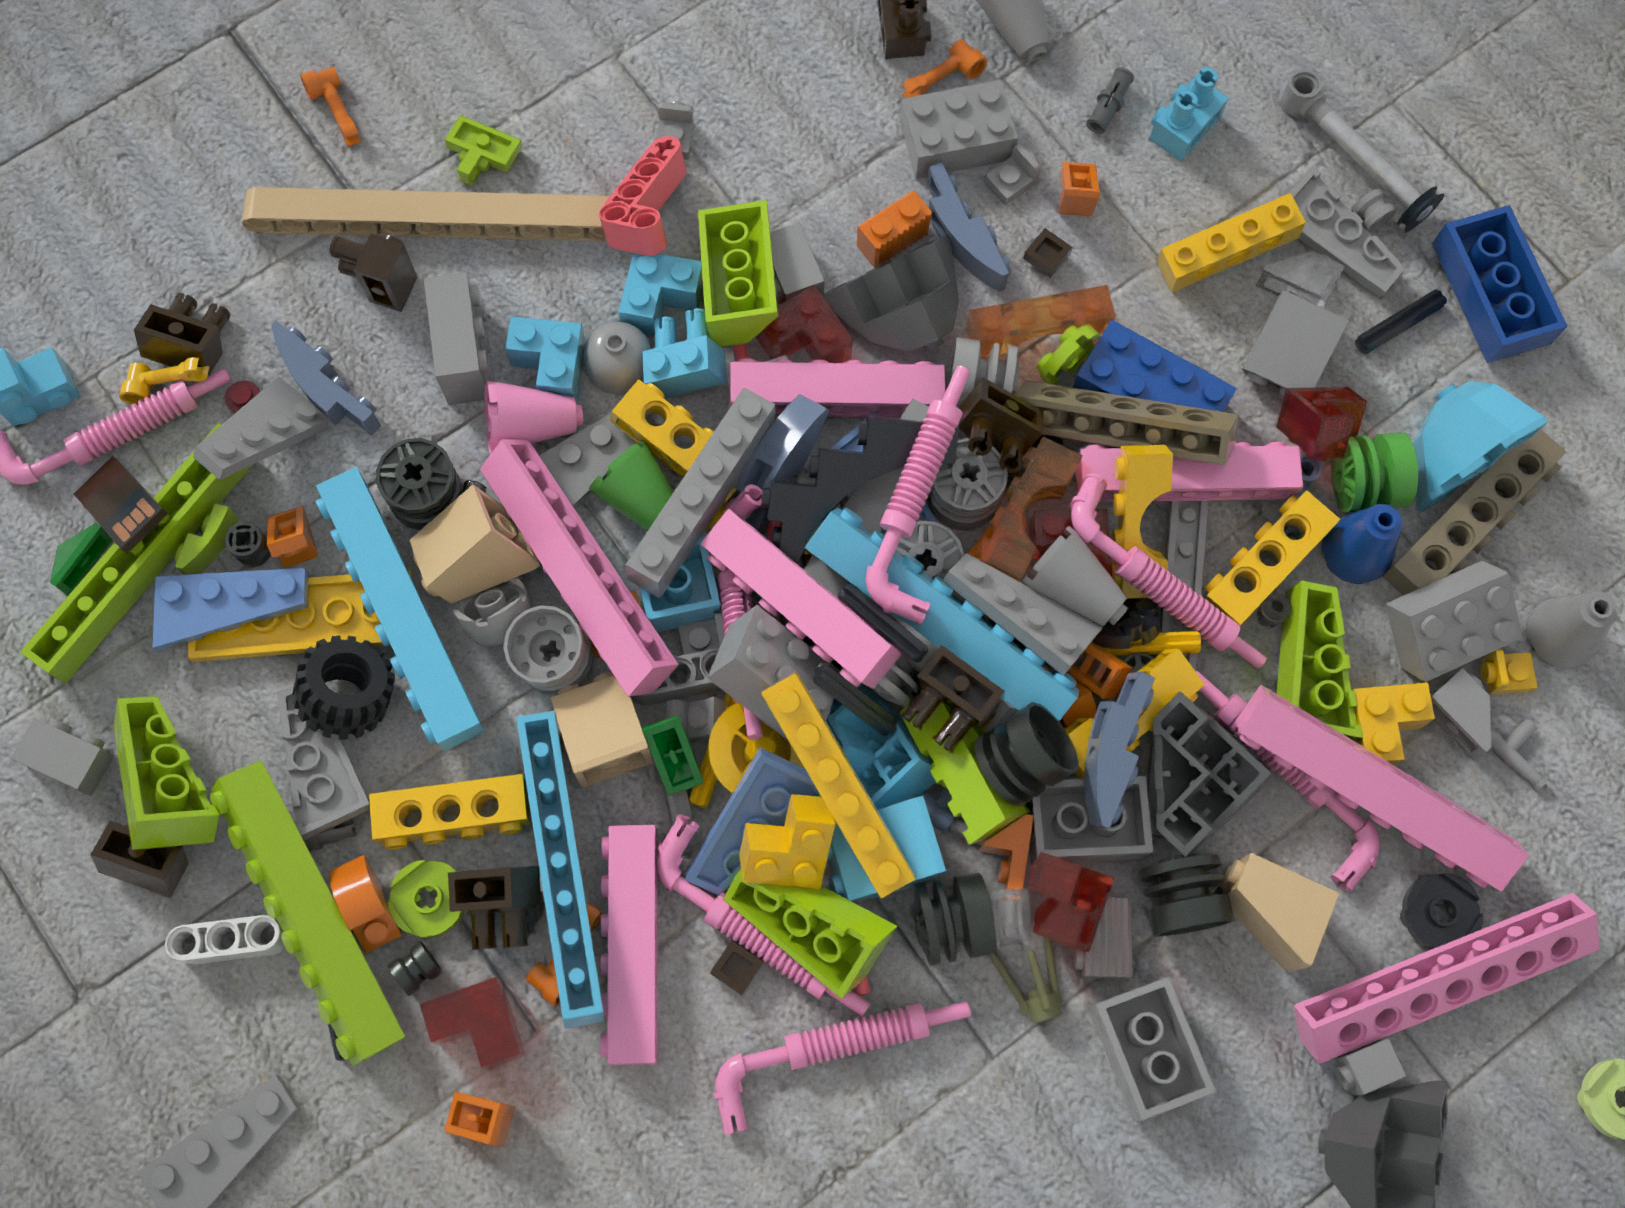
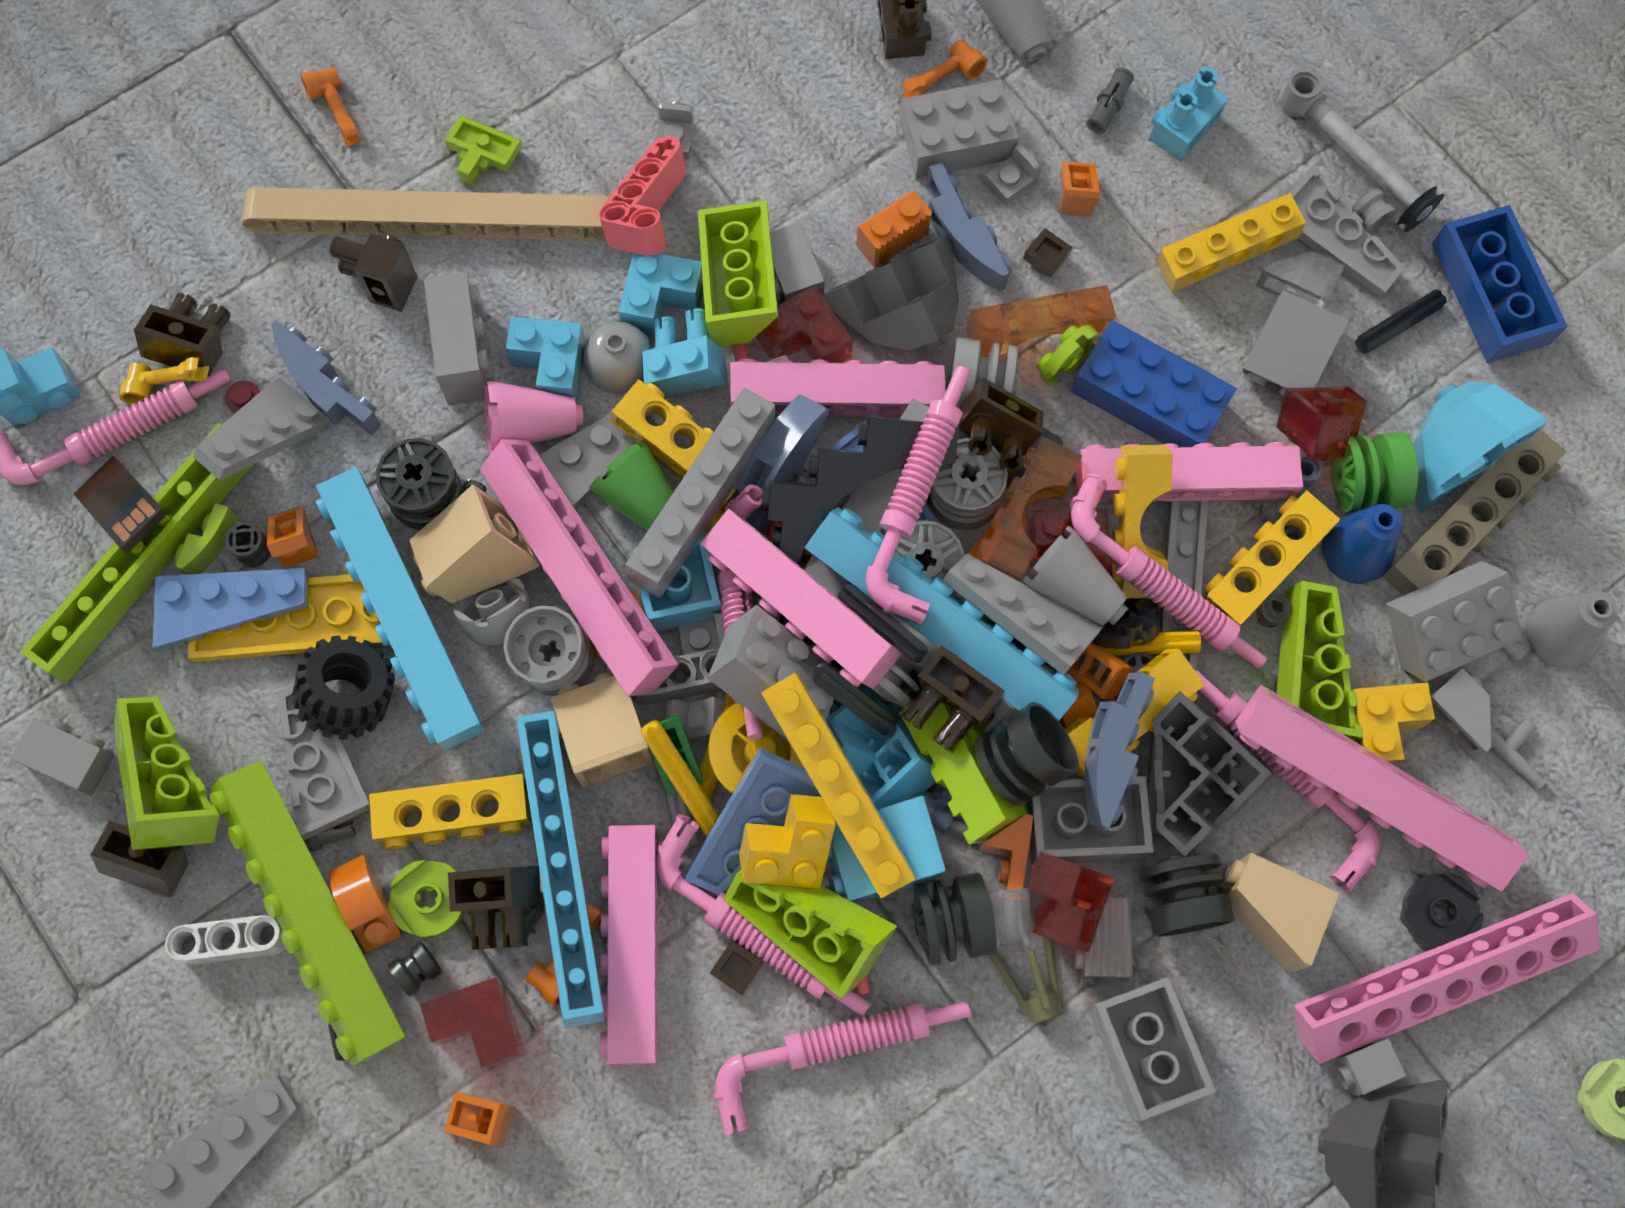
(77, 557): green slope -> none
(680, 775): none -> yellow axle
(1133, 421): dark tan brick -> none
(1508, 672): yellow bracket -> none

